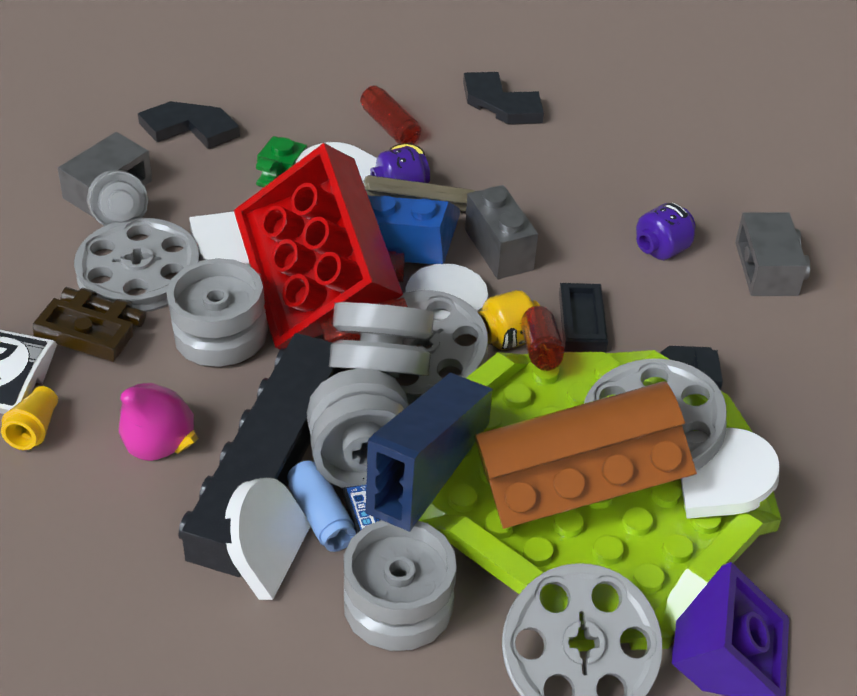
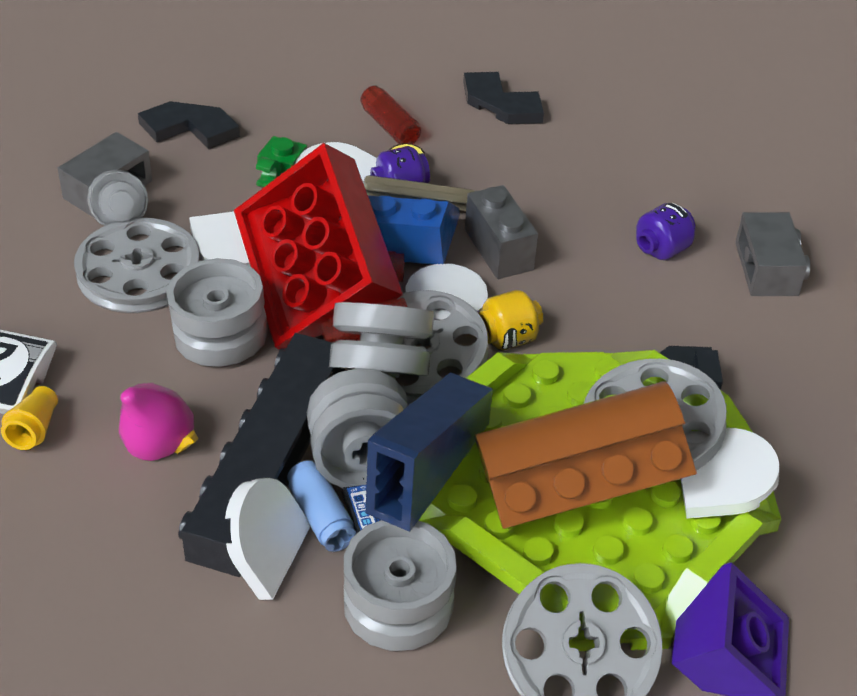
(89, 323): dark brown plate -> none
(542, 338): clear red piece -> none
(583, 317): black tile -> none

